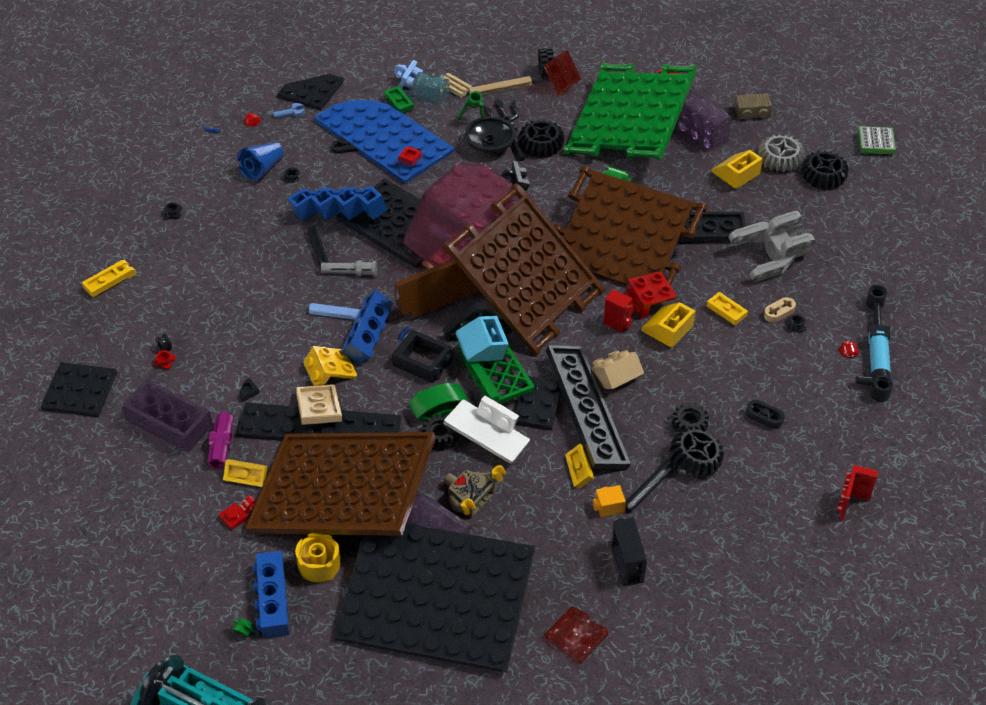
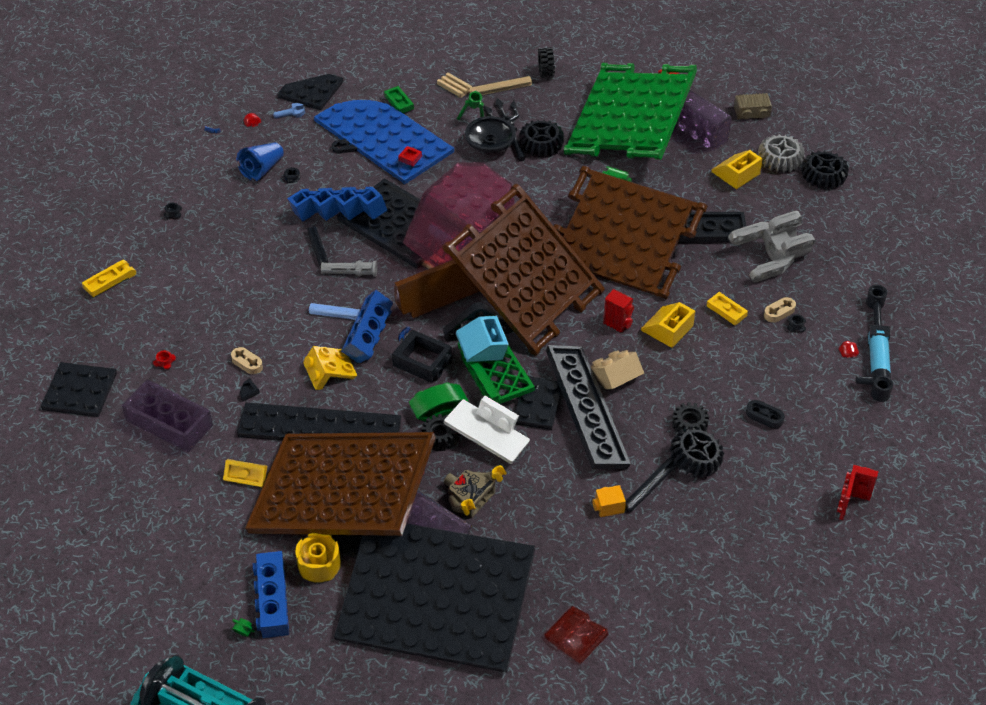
(163, 342): black bush -> none
(220, 440): magenta piece -> none
(237, 515): red plate -> none
(249, 358): none -> tan beam
(318, 404): tan tile -> none
(405, 73): light blue hips -> none
(431, 87): clear light blue brick -> none
(516, 176): black hips -> none
(562, 72): clear red slope -> none
(579, 466): yellow plate -> none
(628, 551): black window -> none
(649, 291): red bracket -> none
(876, 140): tile -> none

